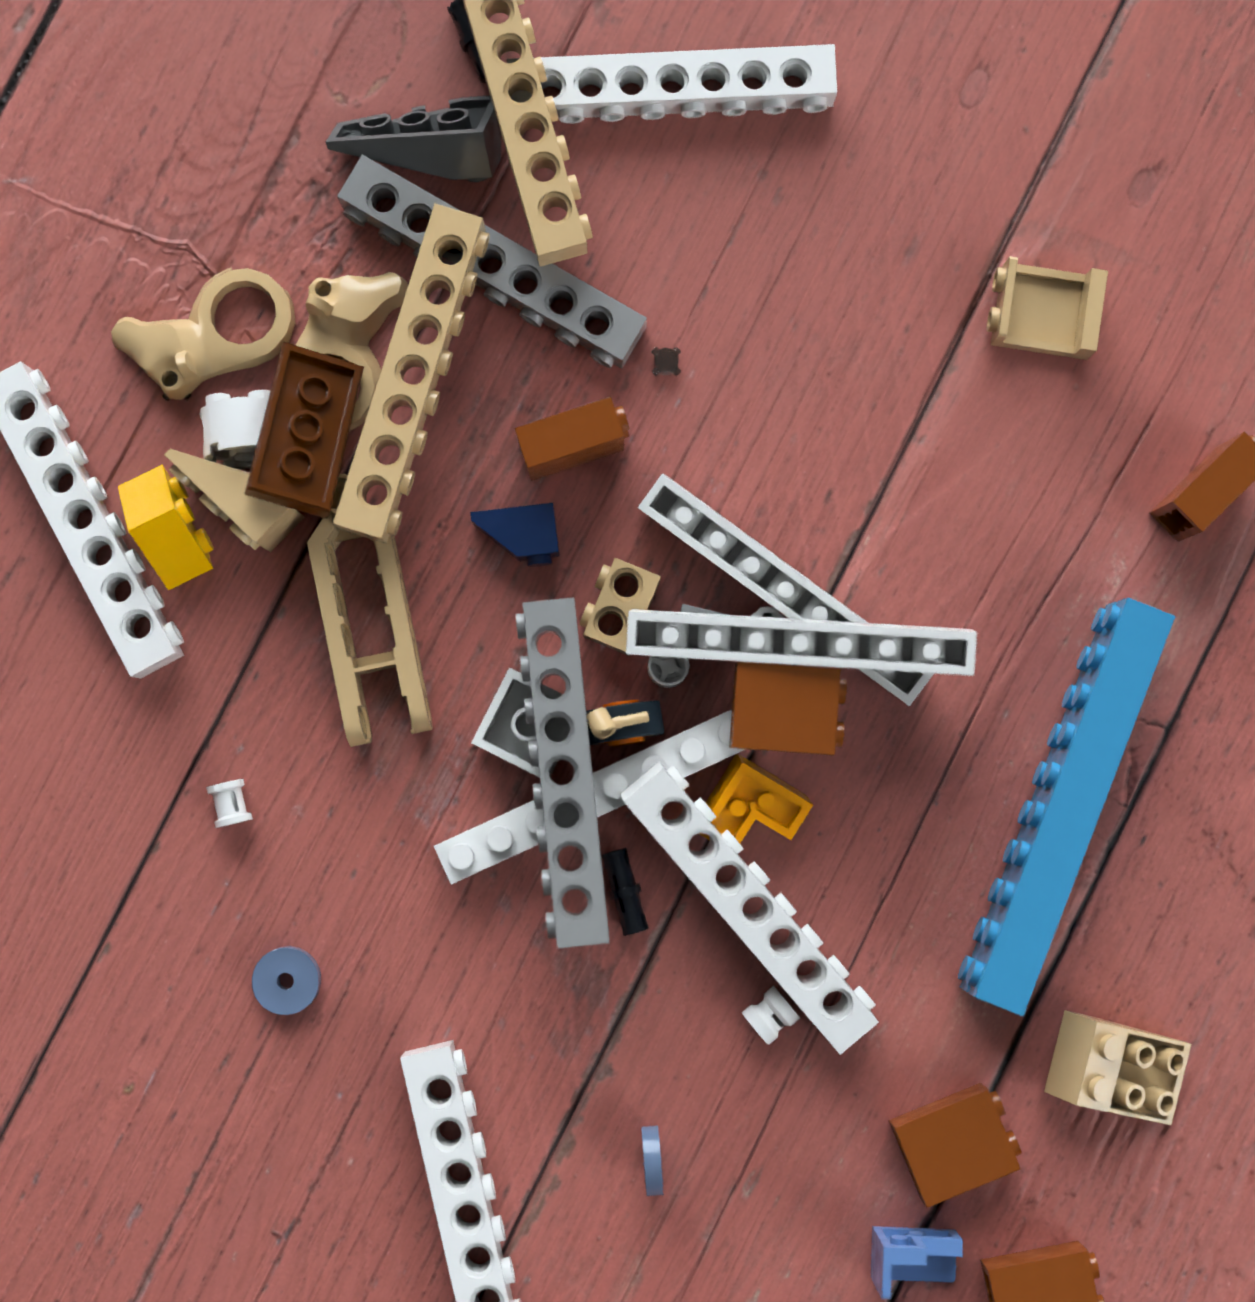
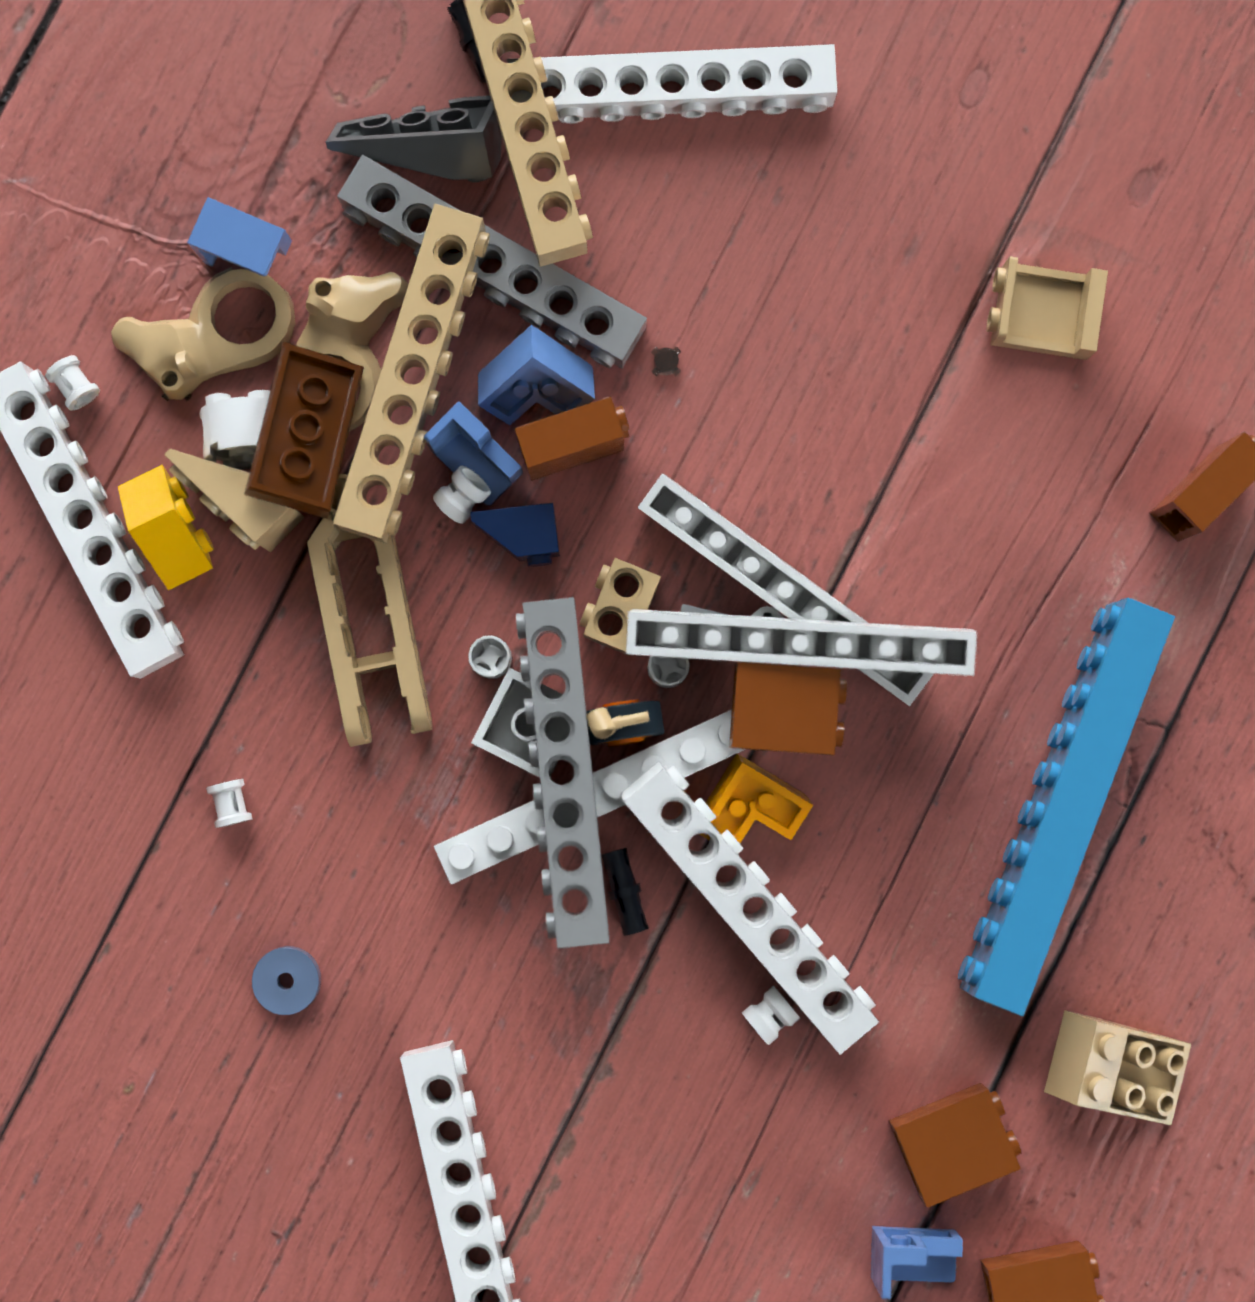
(72, 382): none -> white bush
(237, 238): none -> medium blue panel
(461, 495): none -> white wheel
(465, 441): none -> medium blue panel
(485, 654): none -> white wheel
(531, 372): none -> medium blue panel
(652, 1160): sand blue piece -> none

